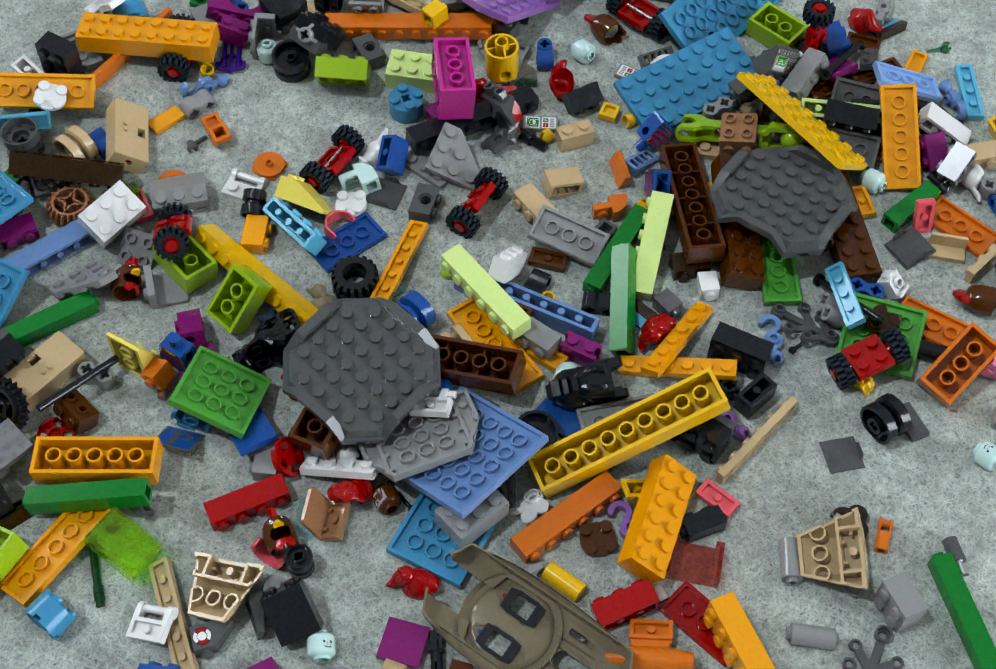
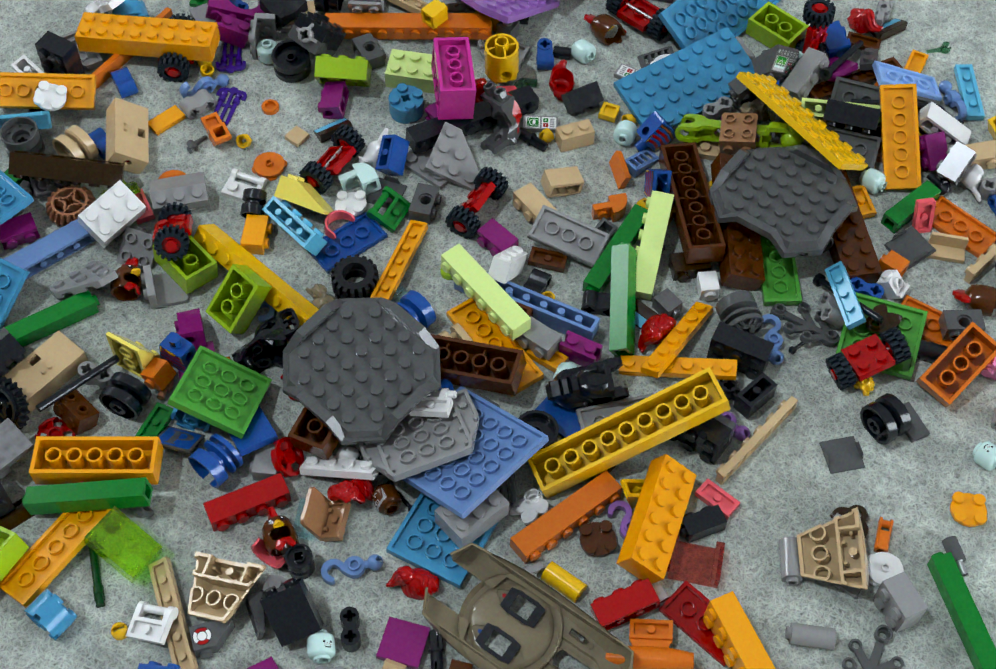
(120, 633): none -> yellow hinge
(124, 82): none -> blue axle
(125, 396): none -> black wheel
(156, 421): none -> green plate
(216, 459): none -> blue wheel
(222, 93): none -> dark purple piece
(241, 137): none -> yellow hinge
(270, 107): none -> orange tile
(297, 136): none -> tan tile
(325, 132): none -> dark brown slope
(333, 100): none -> magenta brick
(350, 629): none -> black axle
(352, 567): none -> medium blue piece
(394, 212): none -> green plate
(495, 237): none -> magenta brick
(562, 52): none -> black piece
(625, 133): none -> light aqua head
(740, 311): none -> dark grey wheel
(883, 566): none -> white piece
(894, 261): none -> orange brick
(955, 321): none -> dark grey brick
(968, 509): none -> light orange piece

